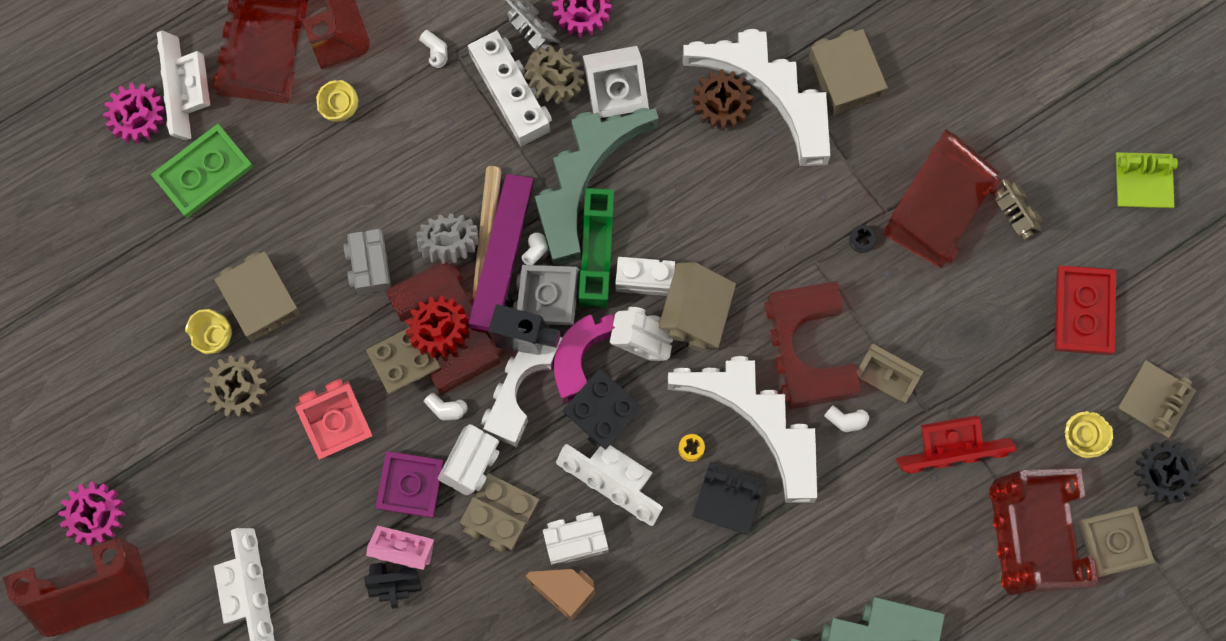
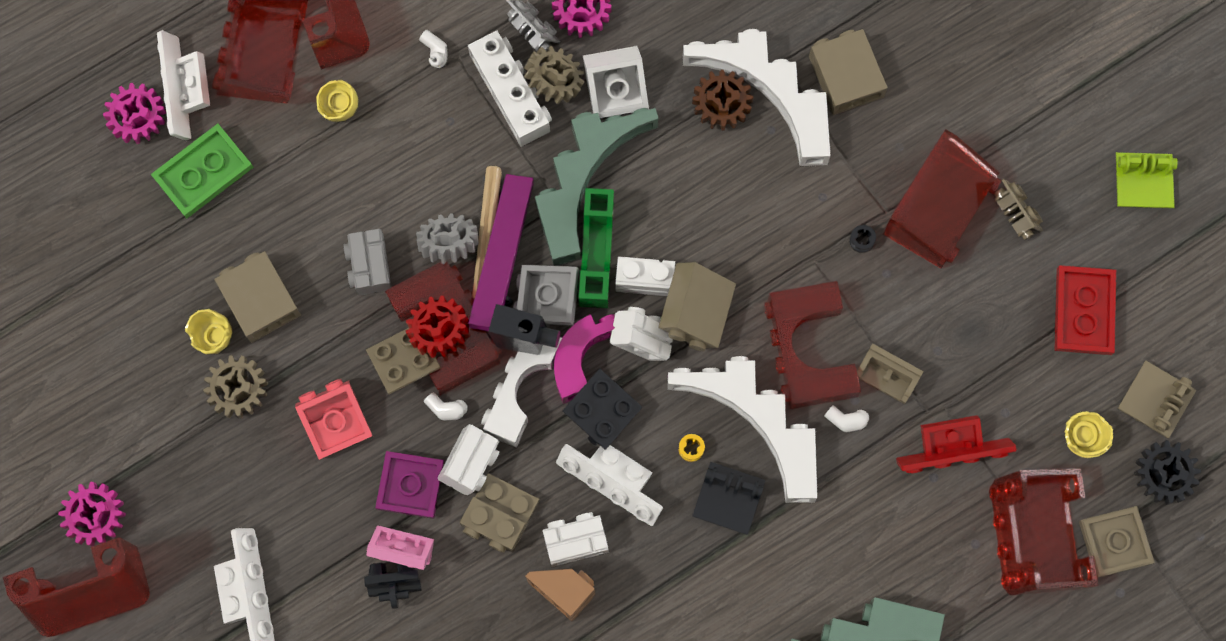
(538, 247): white arm -> none

